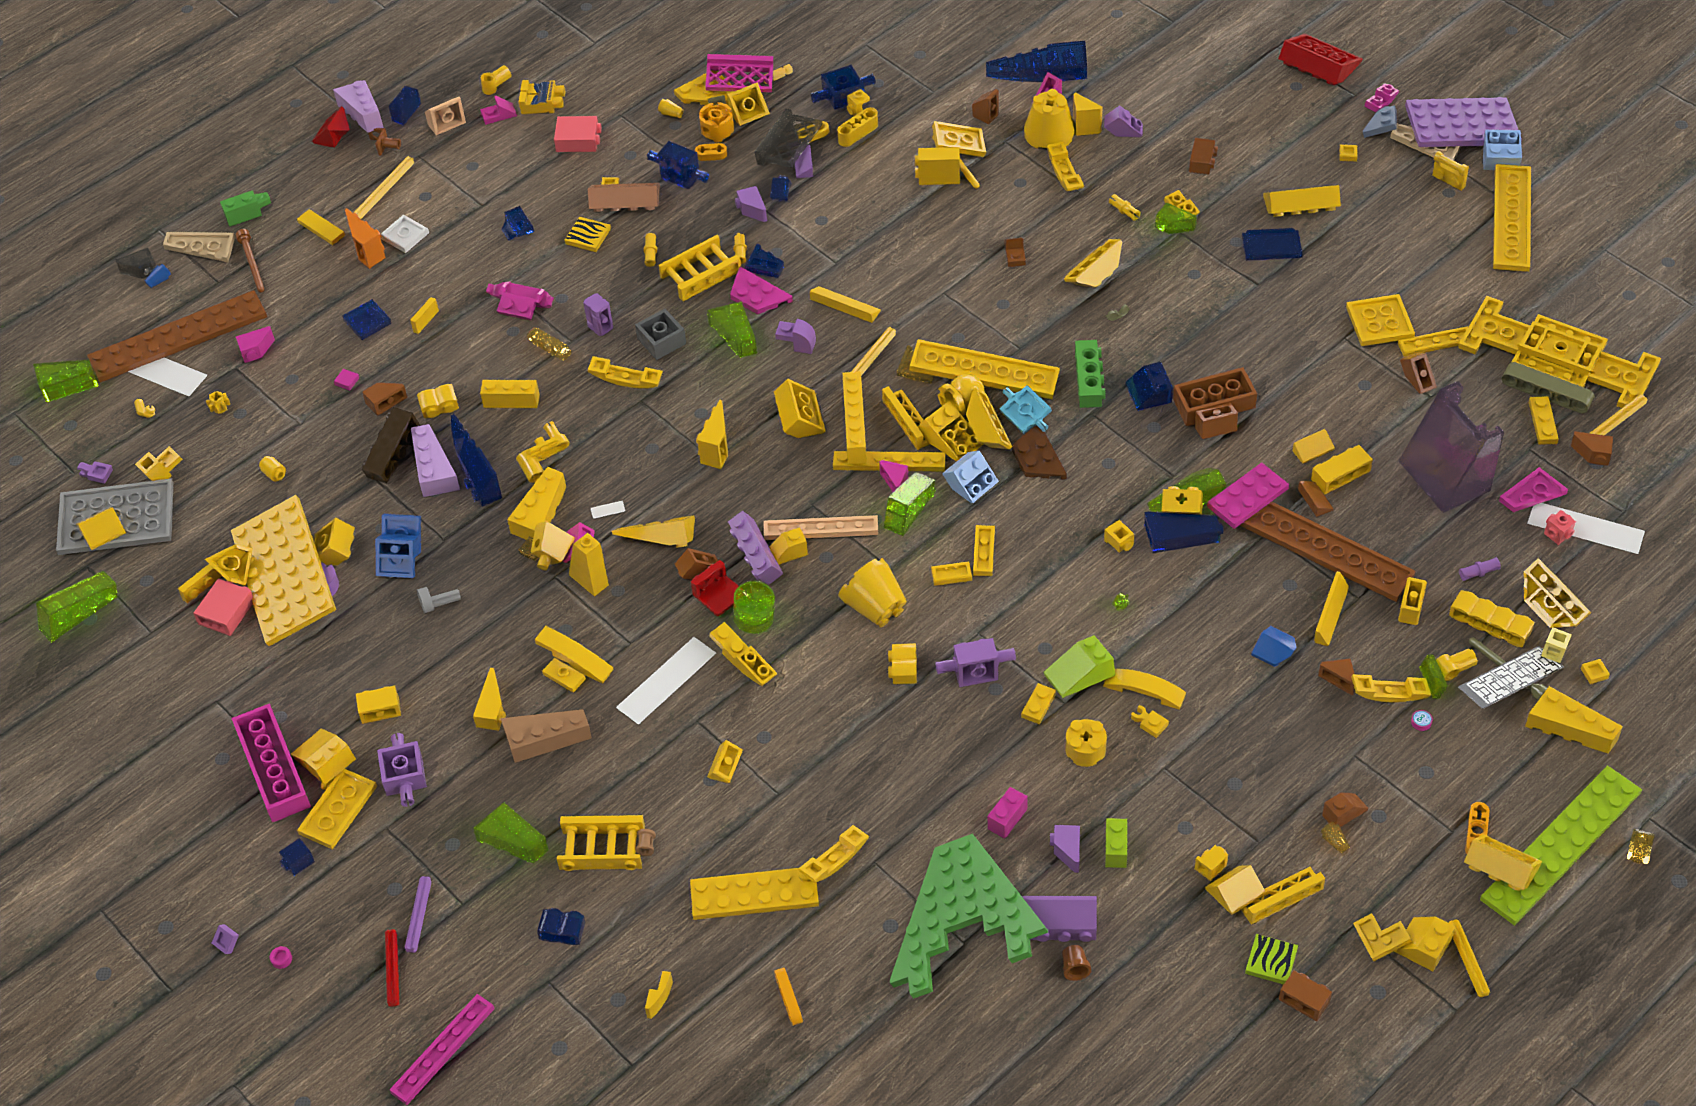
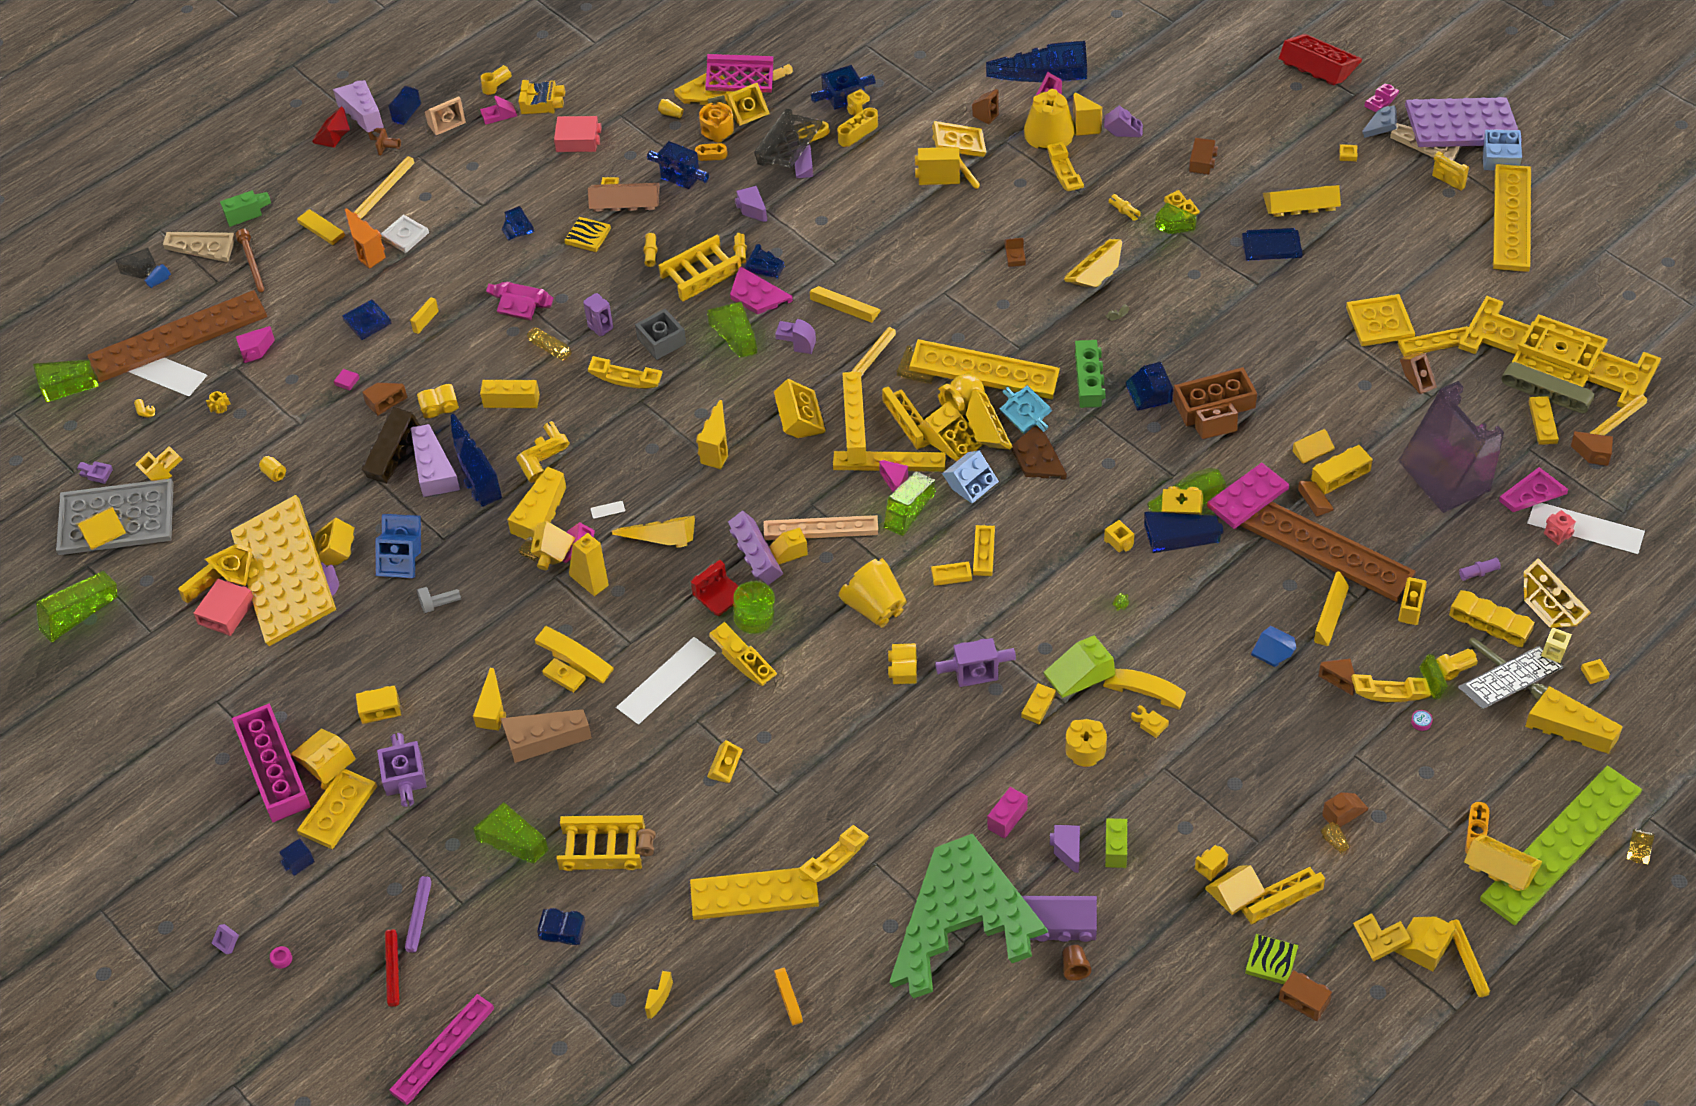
(694, 563): dark orange slope -> none
(780, 188): clear blue bracket -> none

